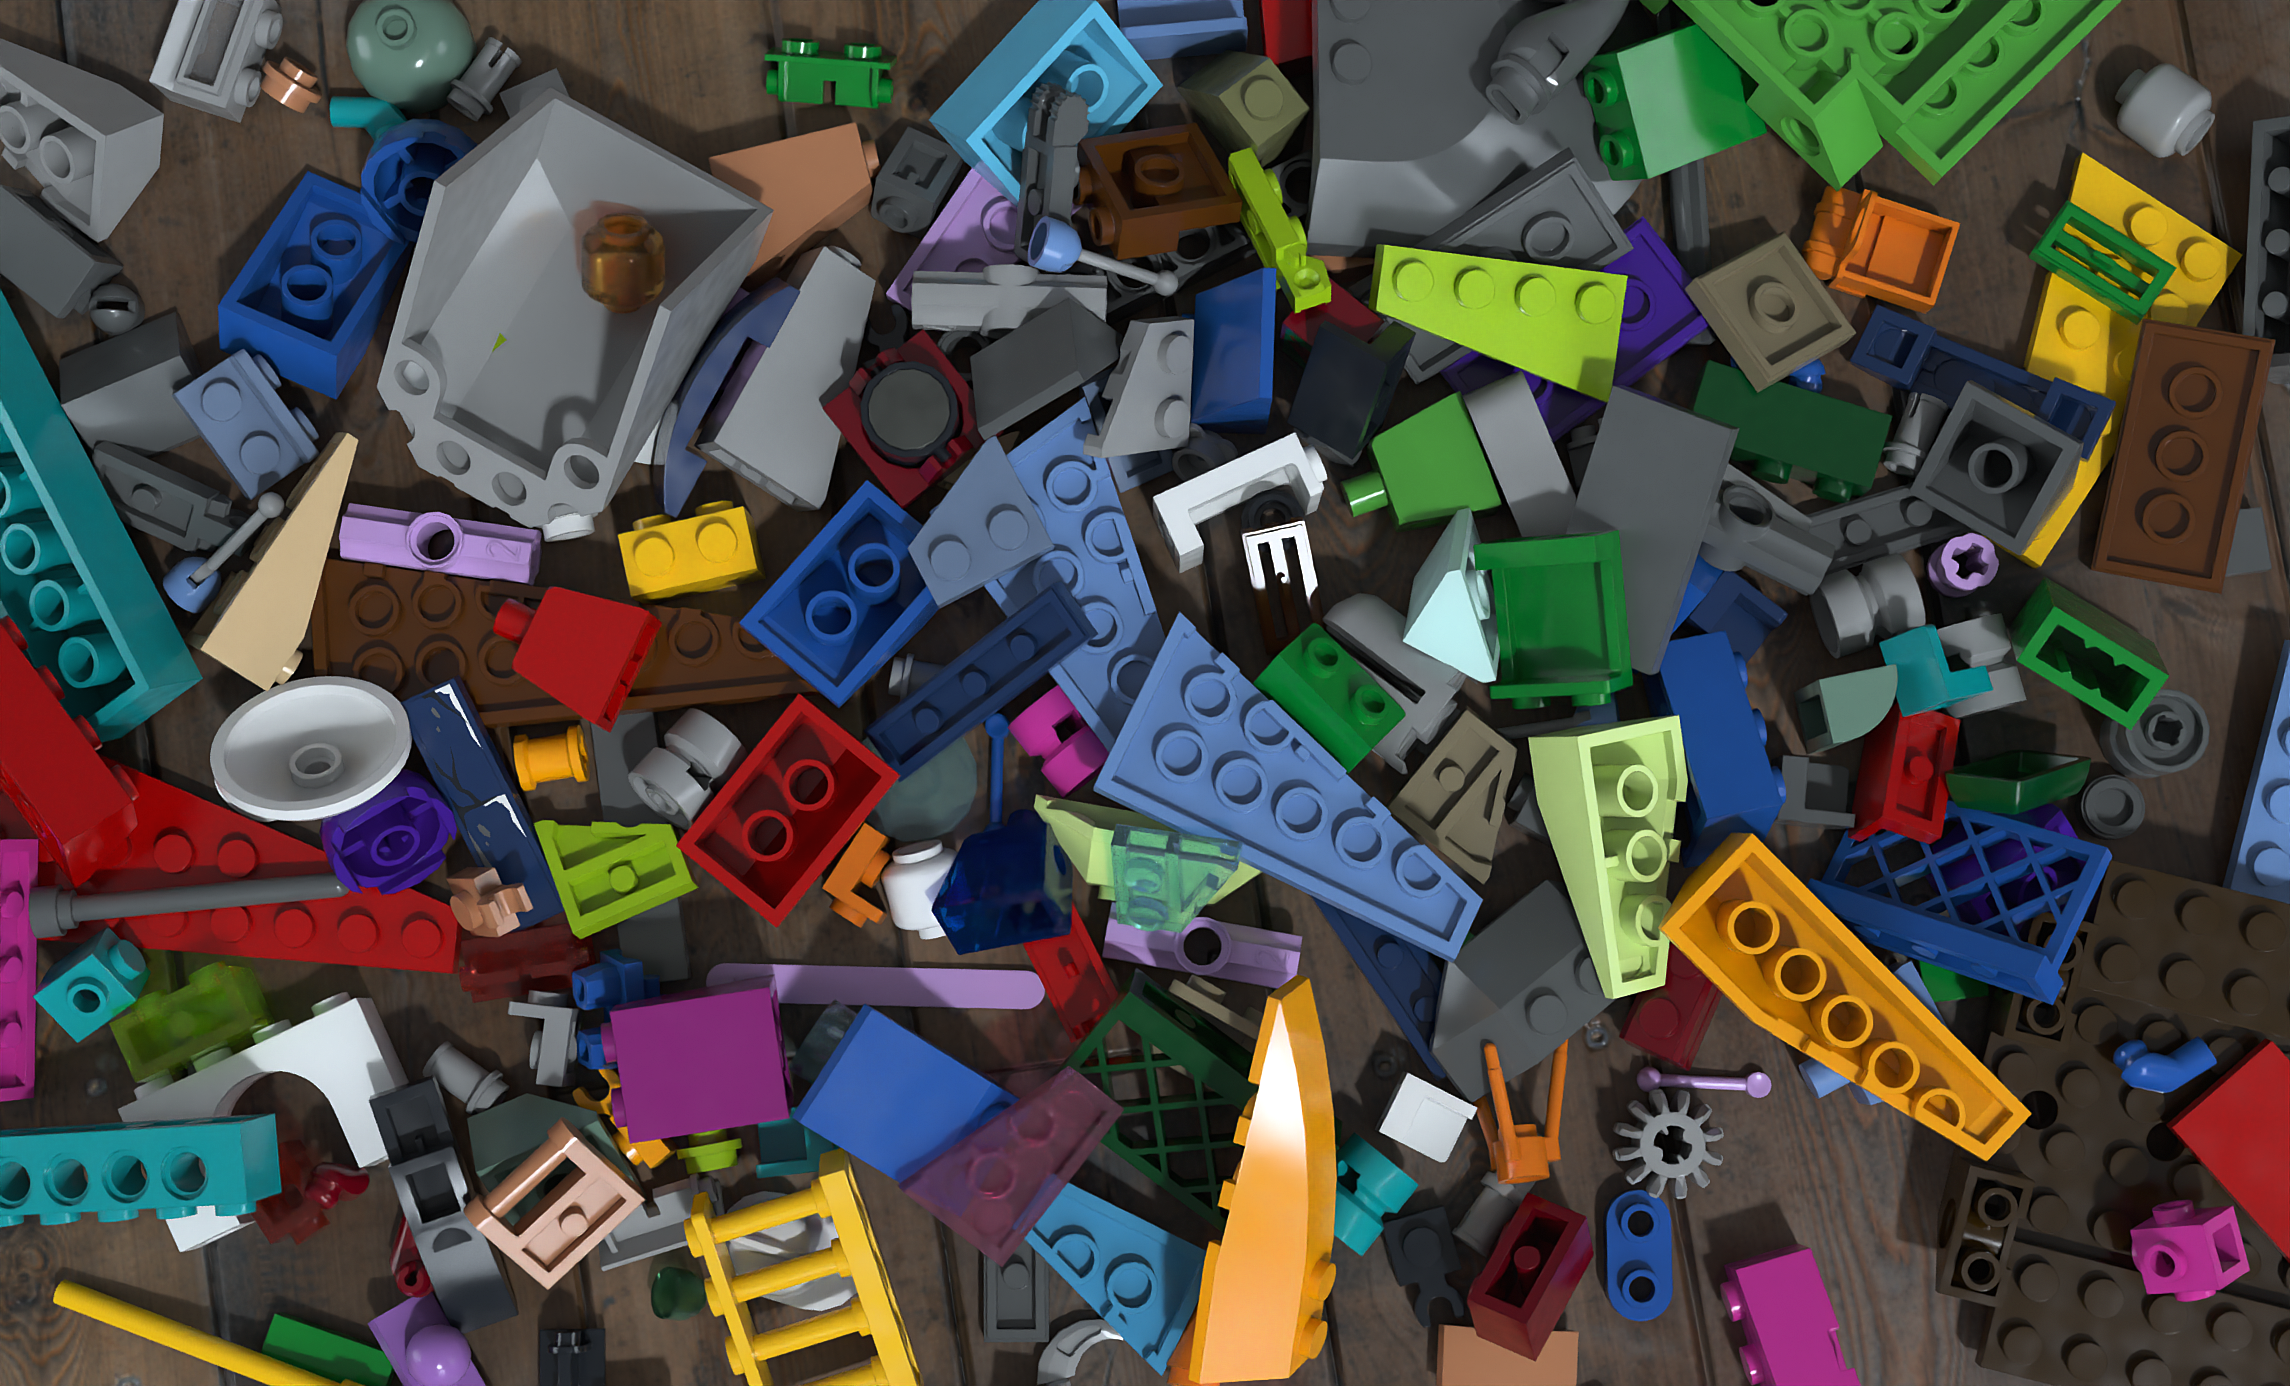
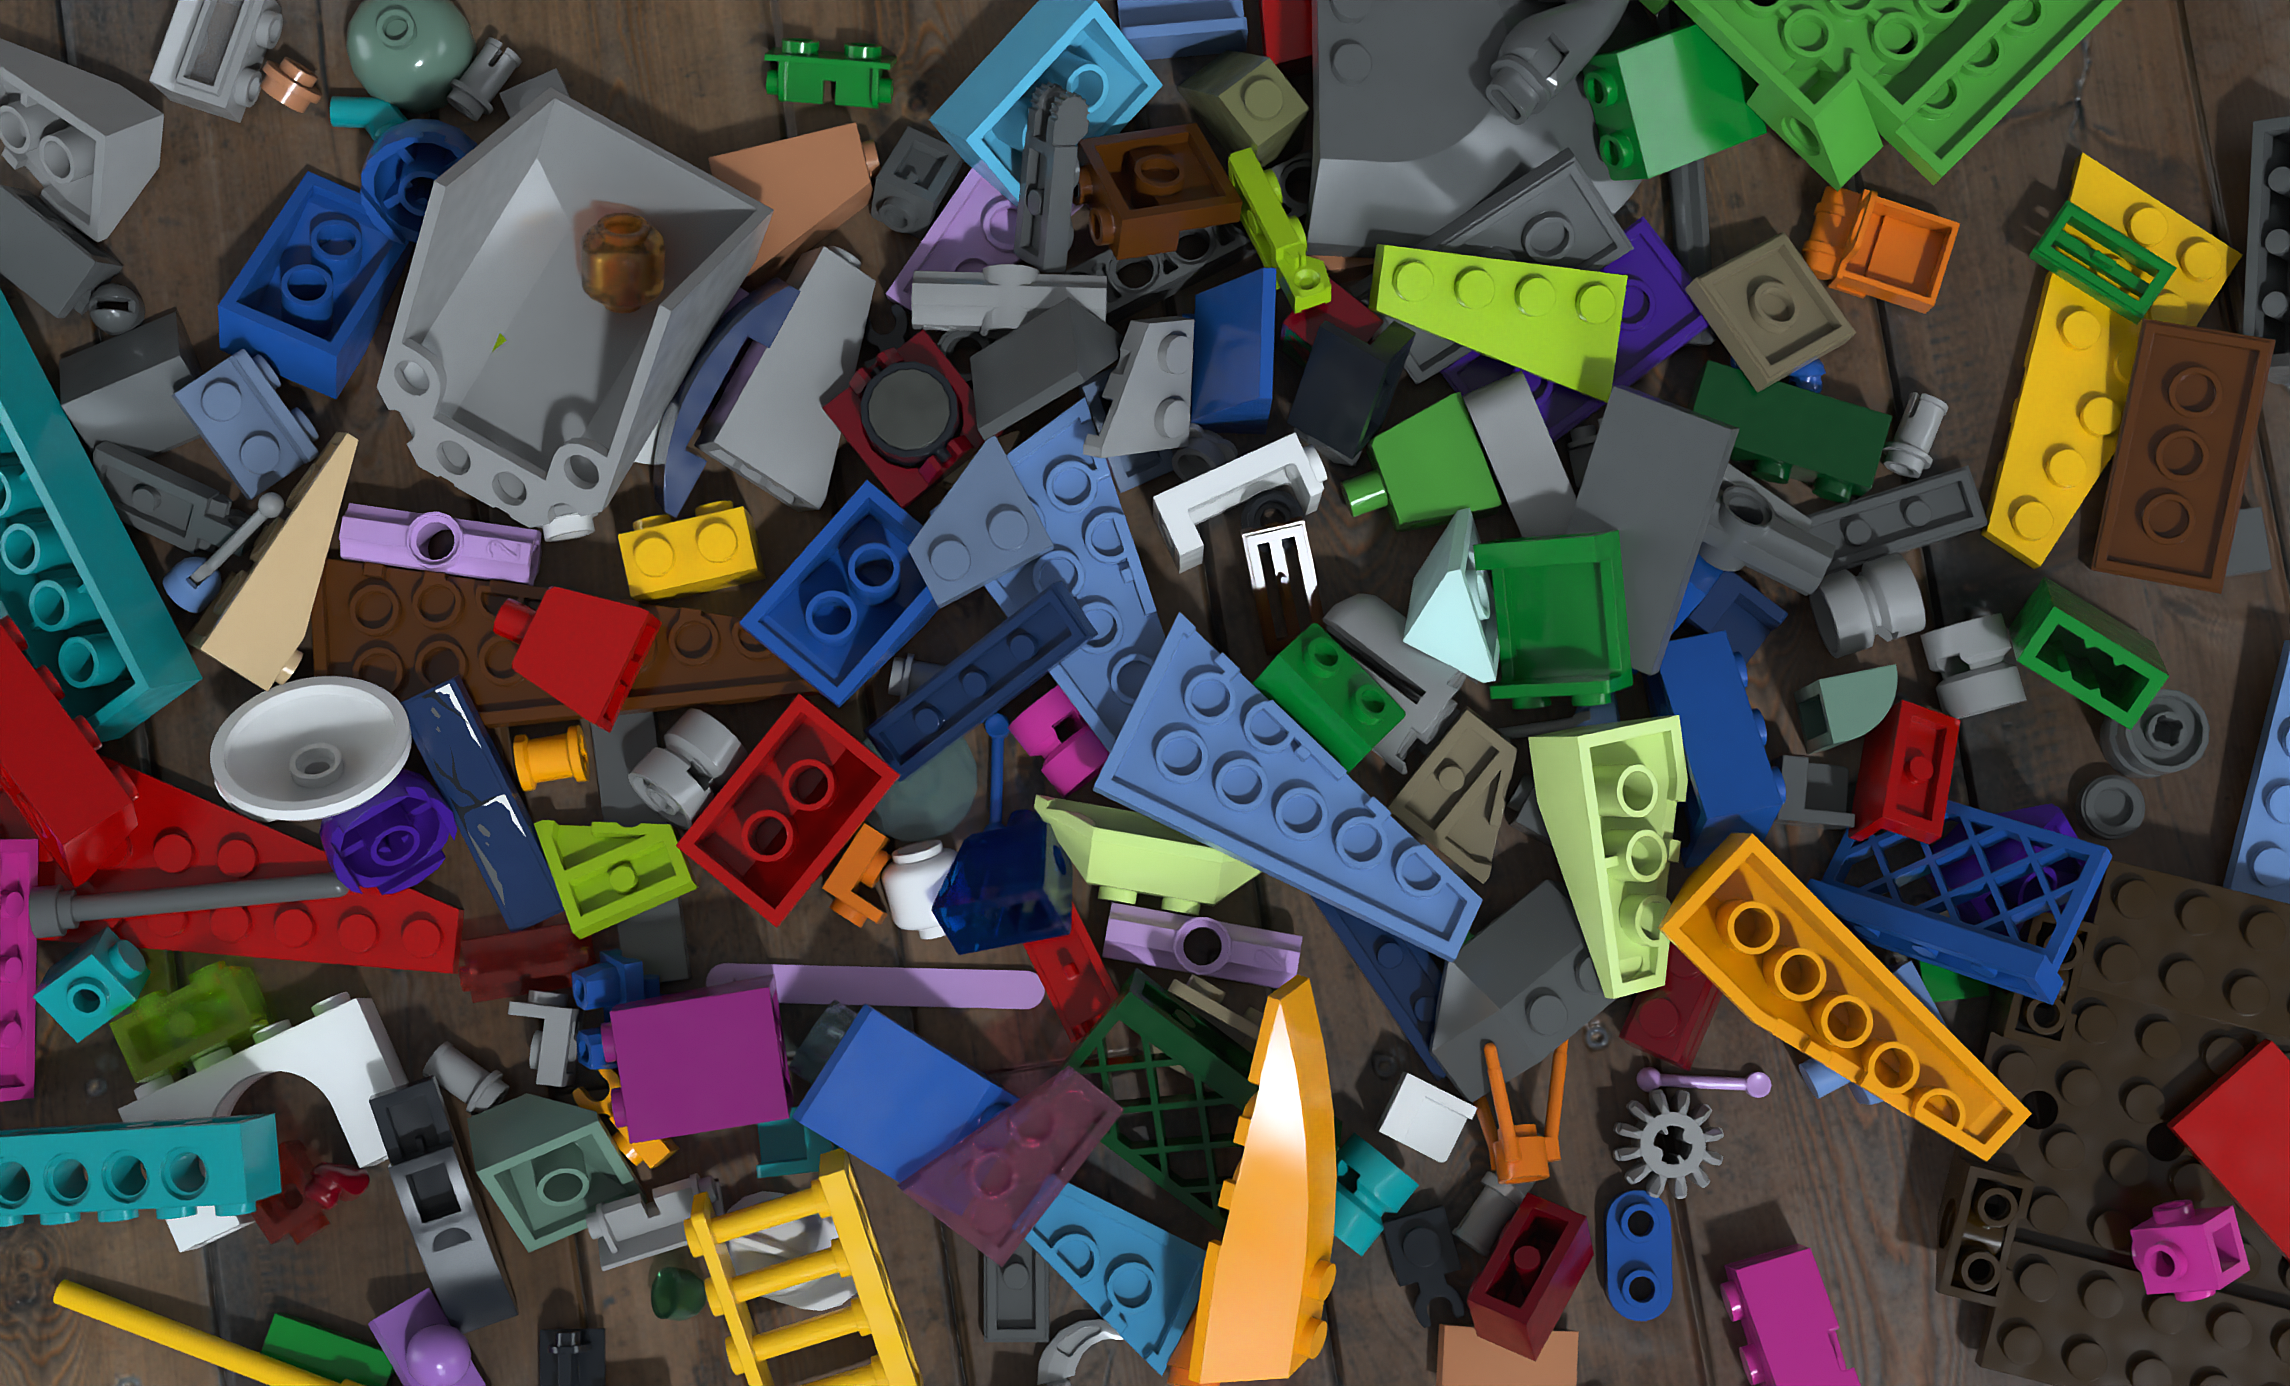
(407, 1264): dark red arm -> none
(484, 903): nougat plate -> none
(568, 1218): plate -> none
(709, 1151): lime plate -> none
(1058, 246): medium blue hinge -> none
(1167, 875): clear light blue wing -> none
(1920, 361): dark blue slope -> none
(1924, 673): teal panel -> none
(1943, 569): lavender bush -> none
(1998, 468): dark grey slope -> none
(2017, 781): dark green piece -> none
(2160, 1071): blue arm -> none
(2164, 110): light grey head -> none

